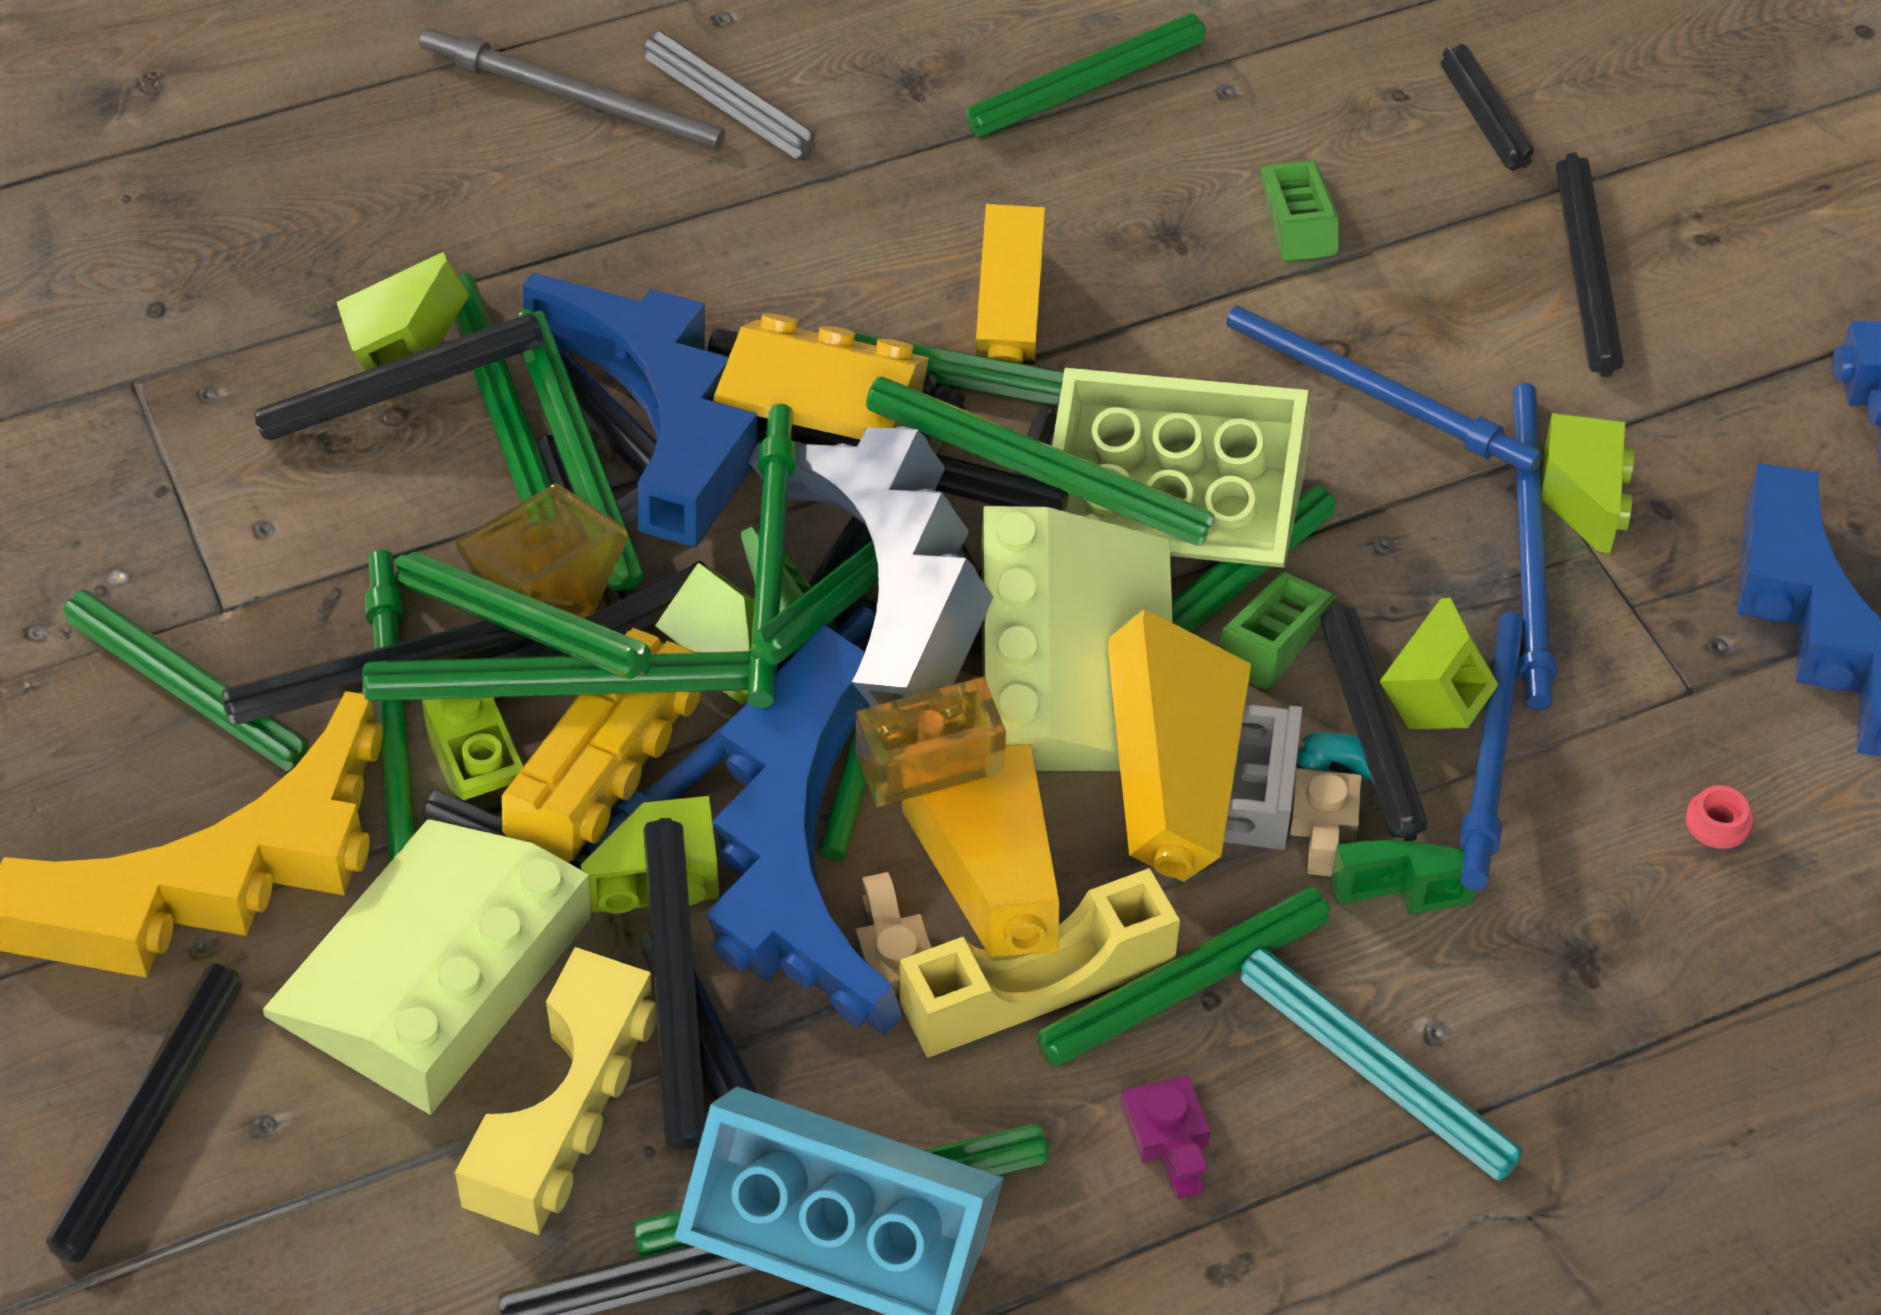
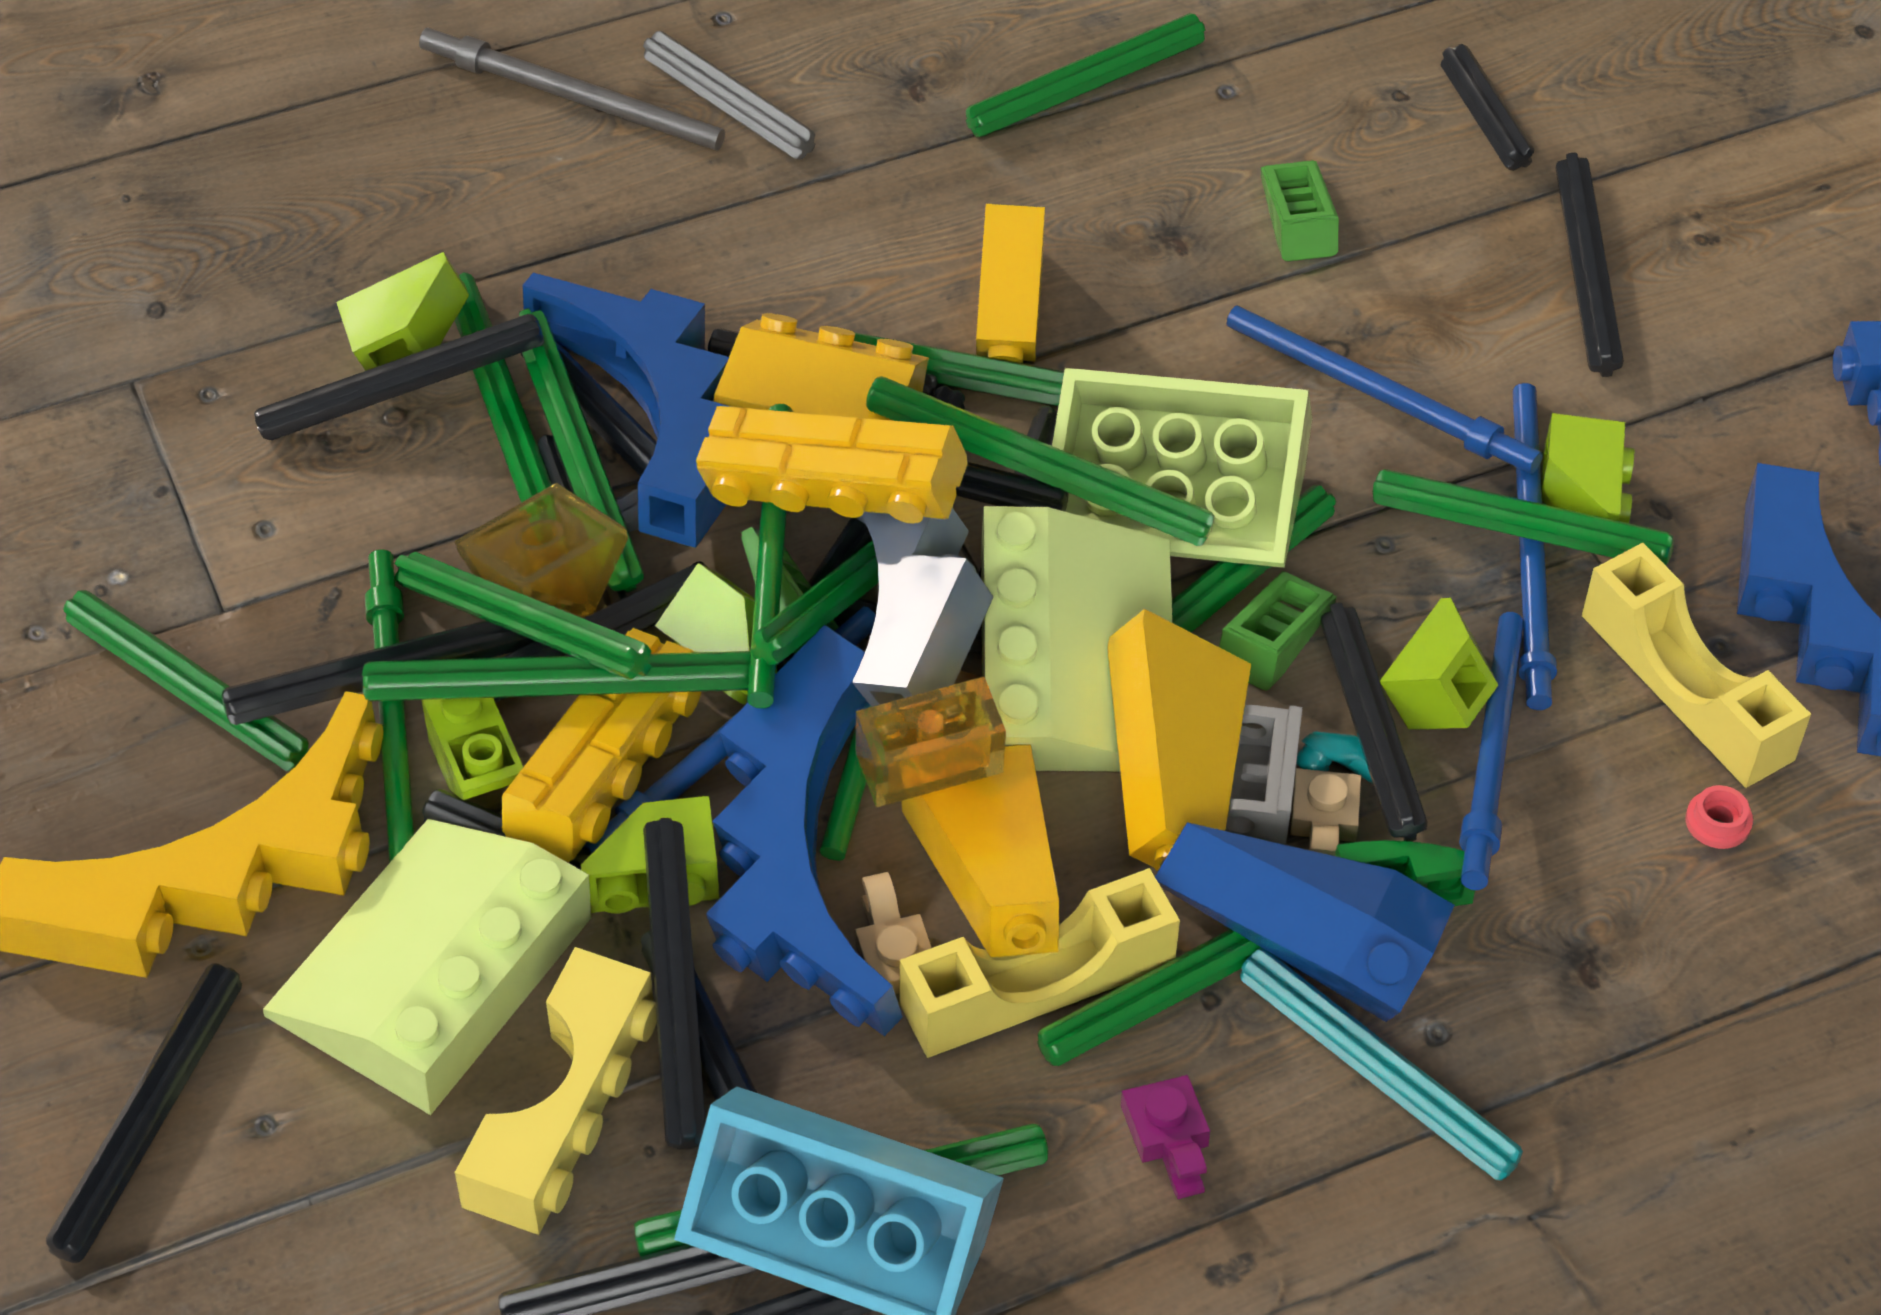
(832, 463): none -> yellow brick
(1326, 915): none -> blue wedge
(1516, 516): none -> green axle
(1644, 617): none -> light yellow arch

